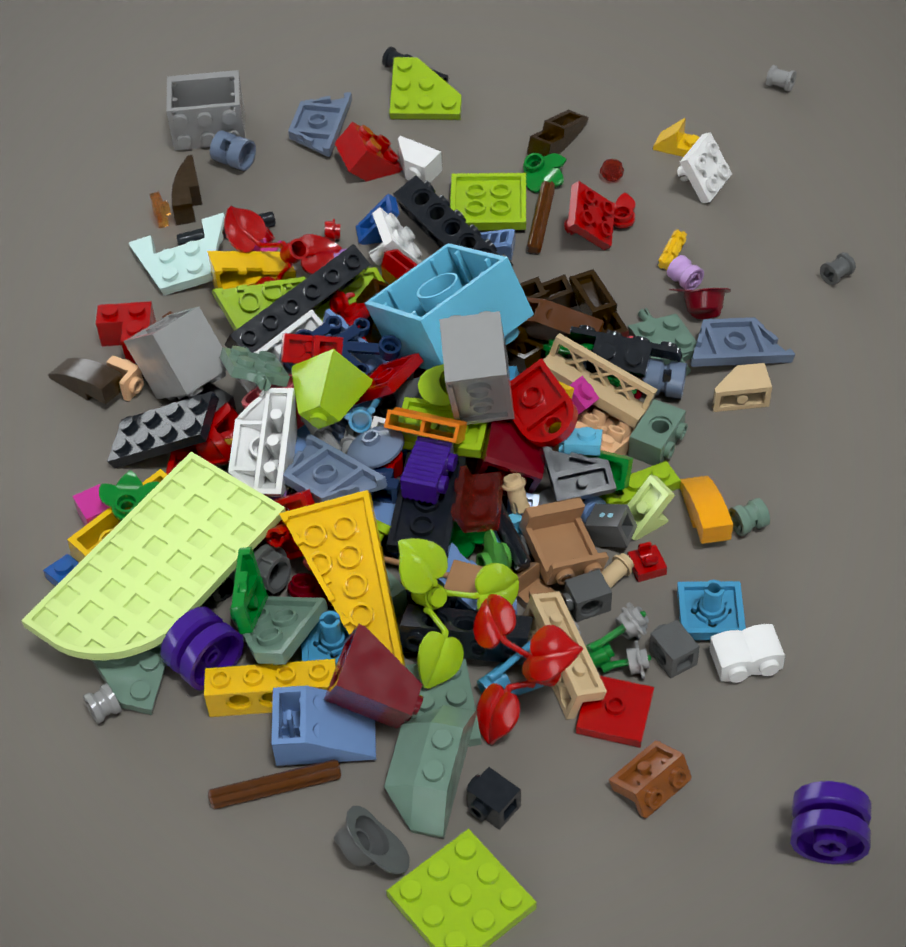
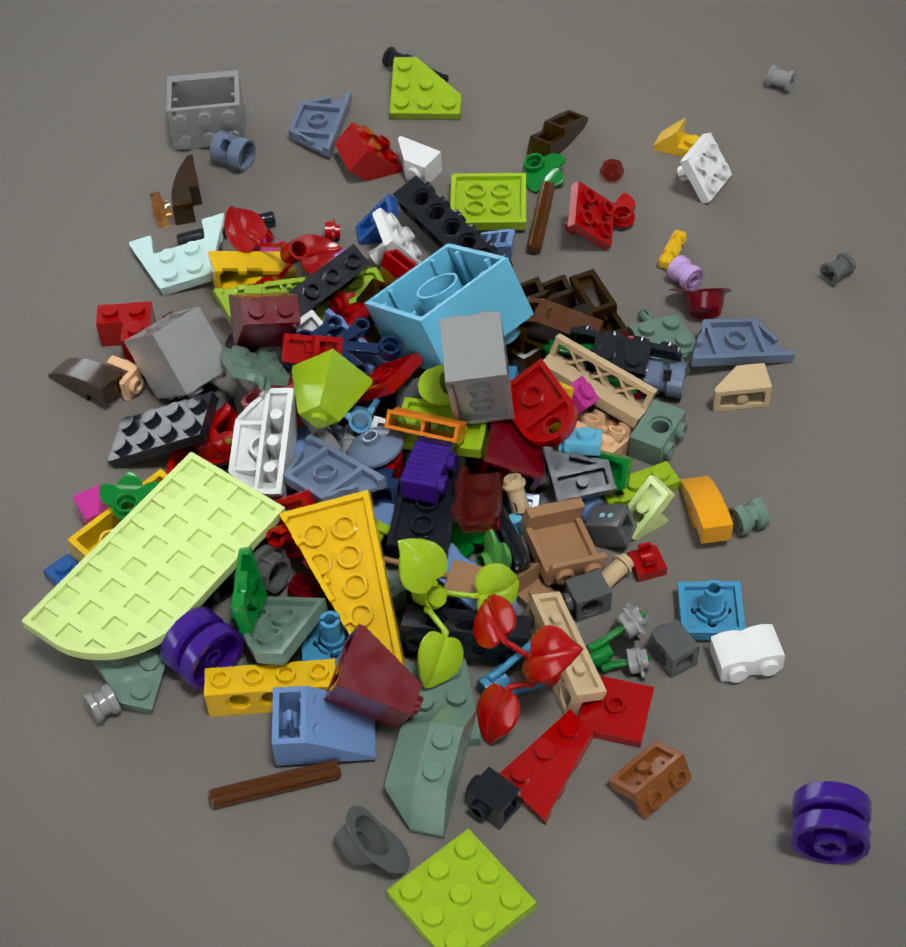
(263, 318): none -> dark red slope
(549, 762): none -> red wing

